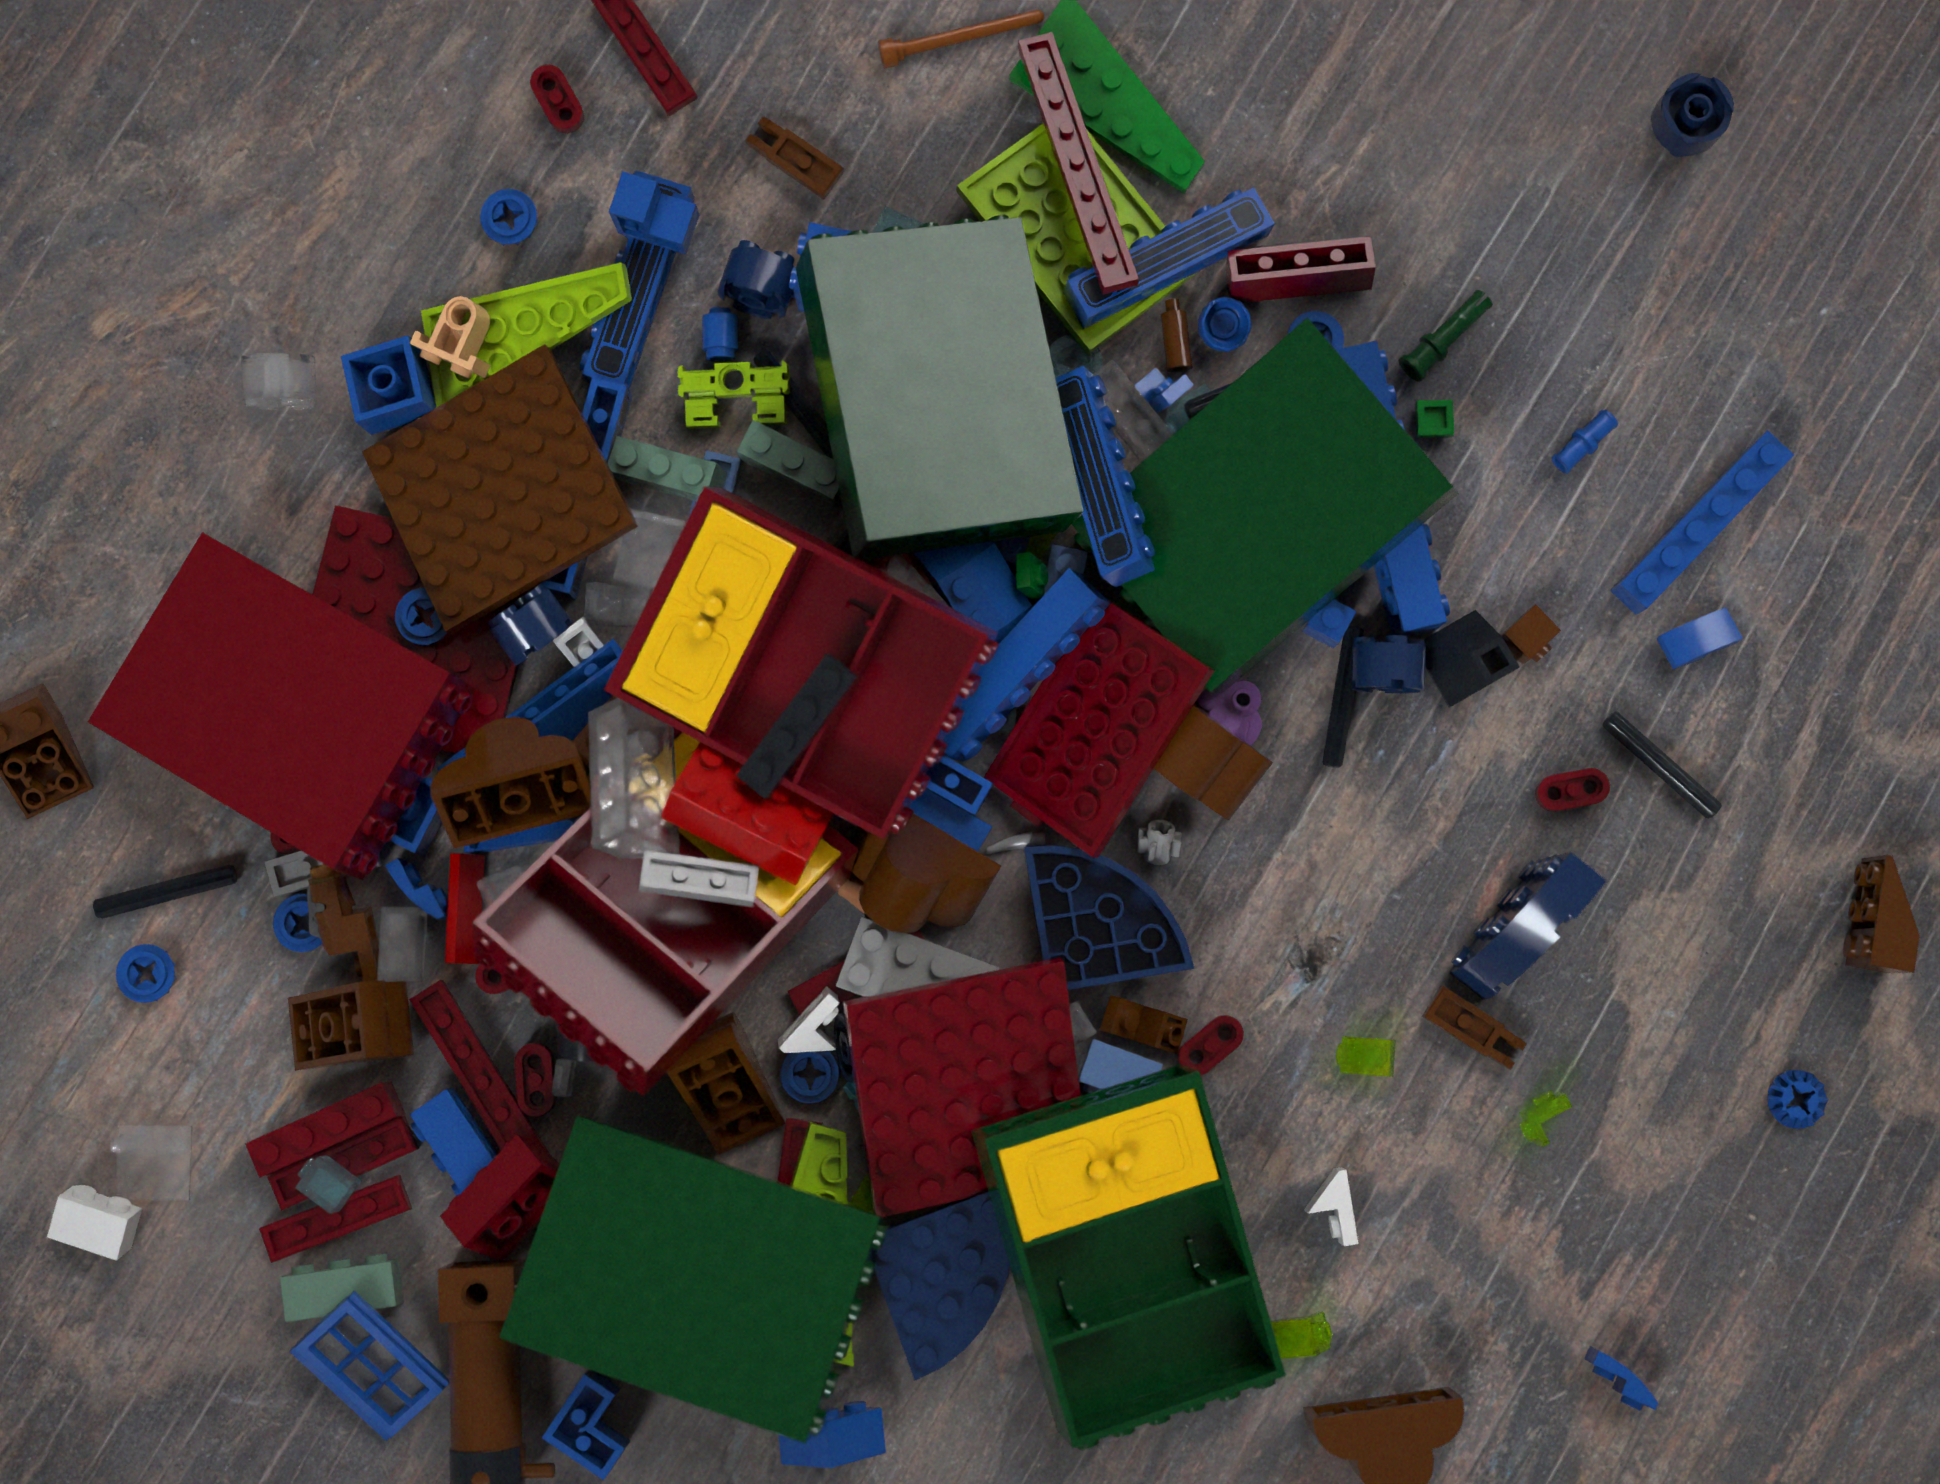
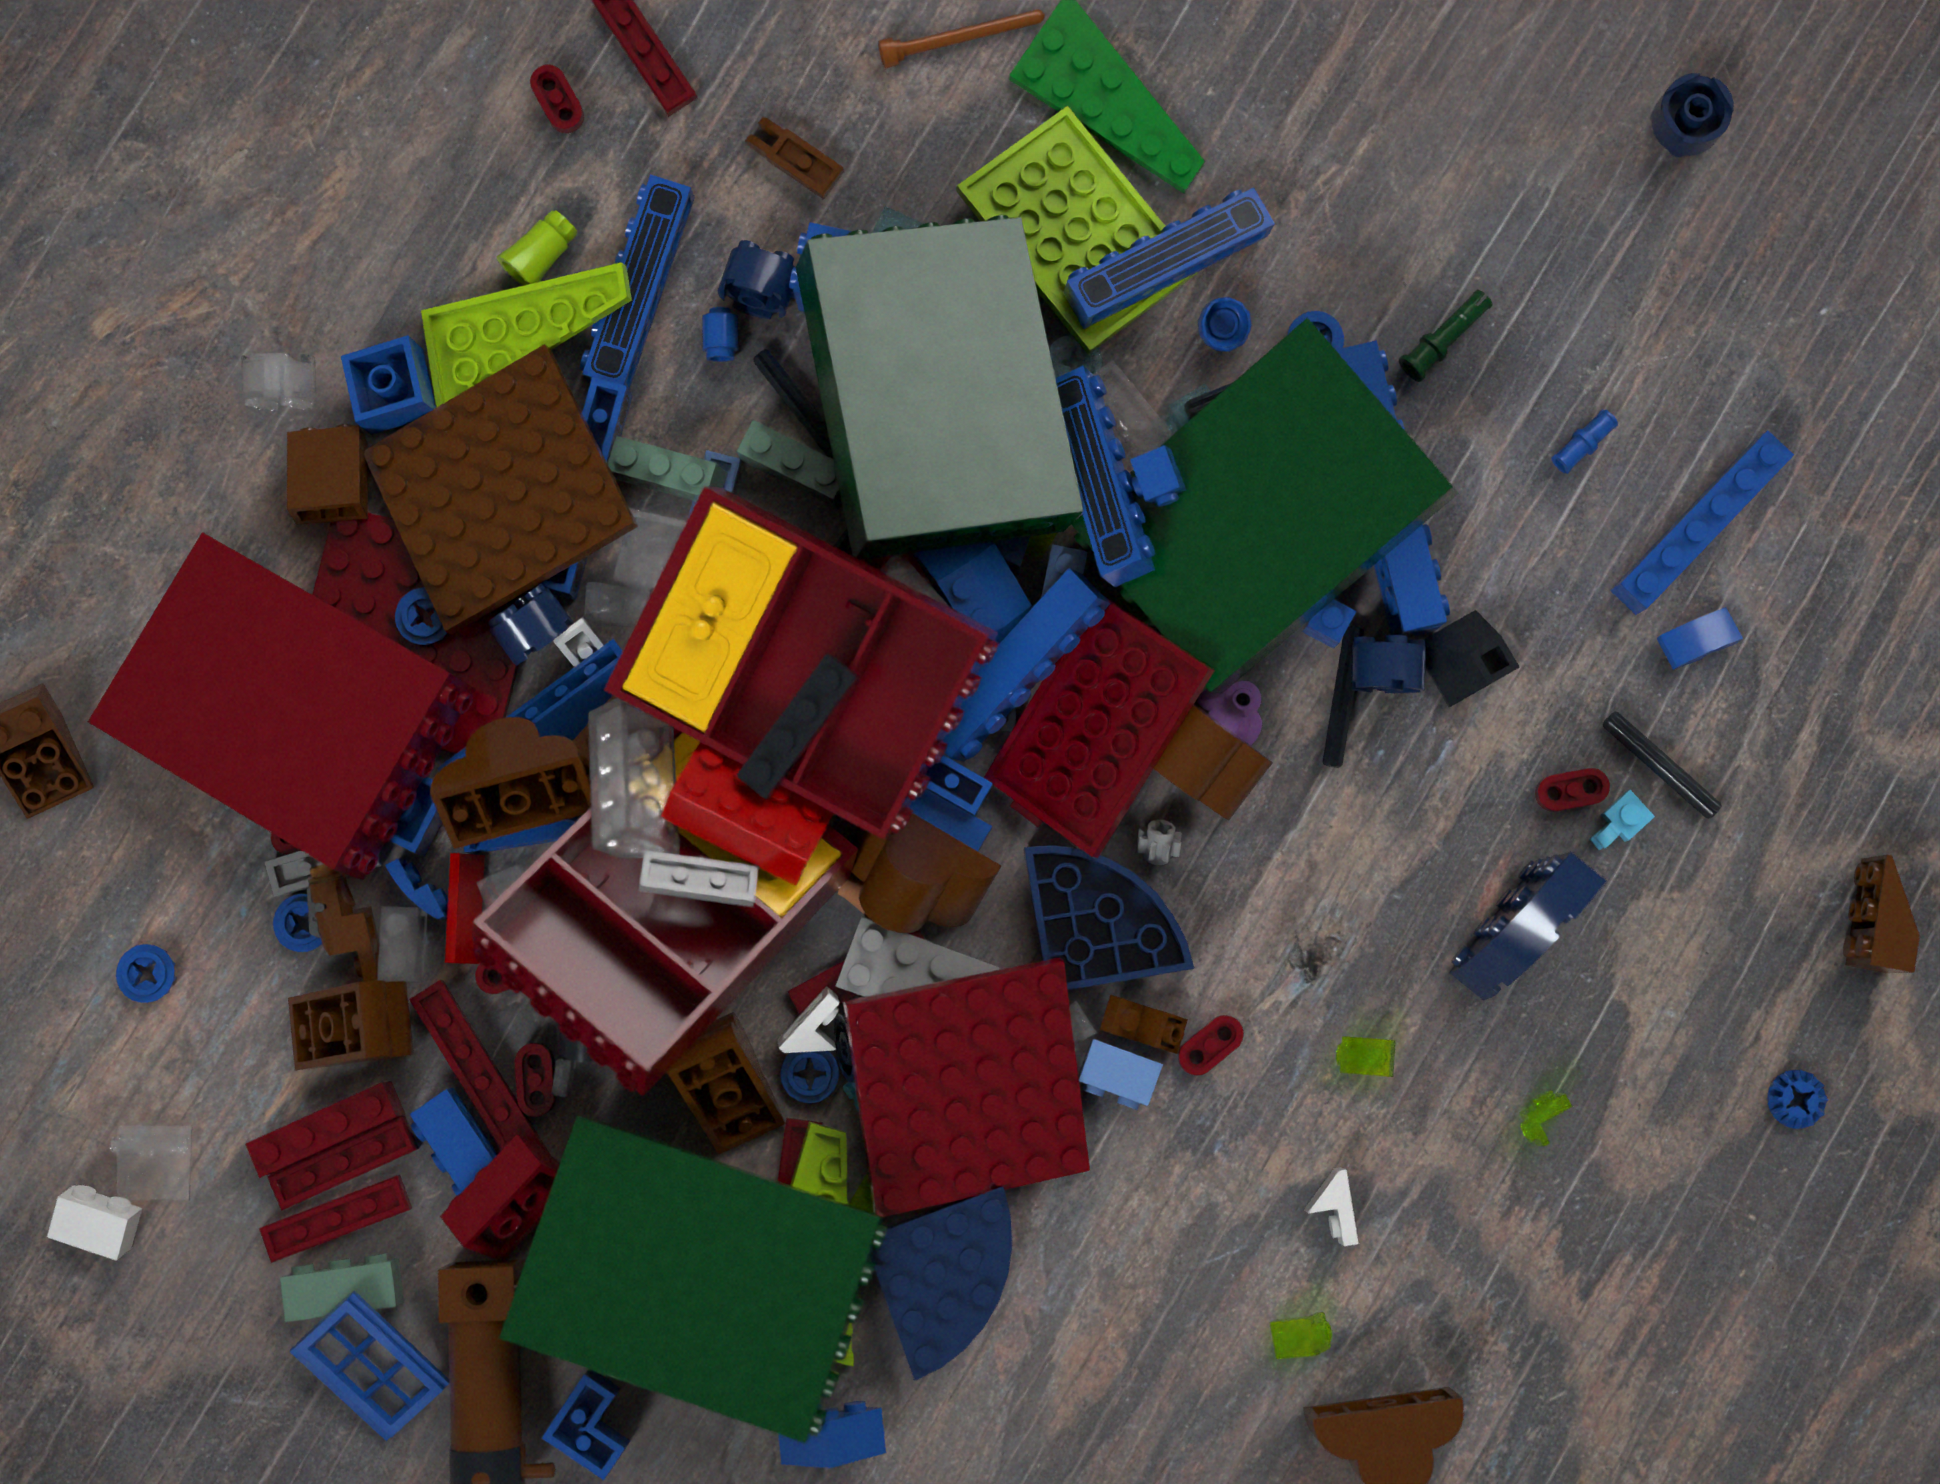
(165, 891): black axle -> none
(327, 474): none -> reddish brown brick
(327, 1183): clear light blue brick -> none
(455, 341): light nougat pin -> none
(494, 210): blue gear -> none
(538, 249): none -> lime plant
(650, 216): blue brick -> none
(702, 392): lime piece -> none
(1019, 841): light grey helmet -> none
(1031, 575): green plate -> none
(1078, 163): plate -> none
(1129, 1255): dark green container -> none
(1157, 477): none -> blue brick
(1161, 391): bracket -> none
(1176, 337): reddish brown cylinder -> none
(1300, 269): dark red brick -> none
(1434, 418): green plate -> none
(1470, 1025): reddish brown hinge -> none
(1530, 635): reddish brown brick -> none
(1623, 819): none -> medium azure plate
(1627, 1383): blue slope -> none

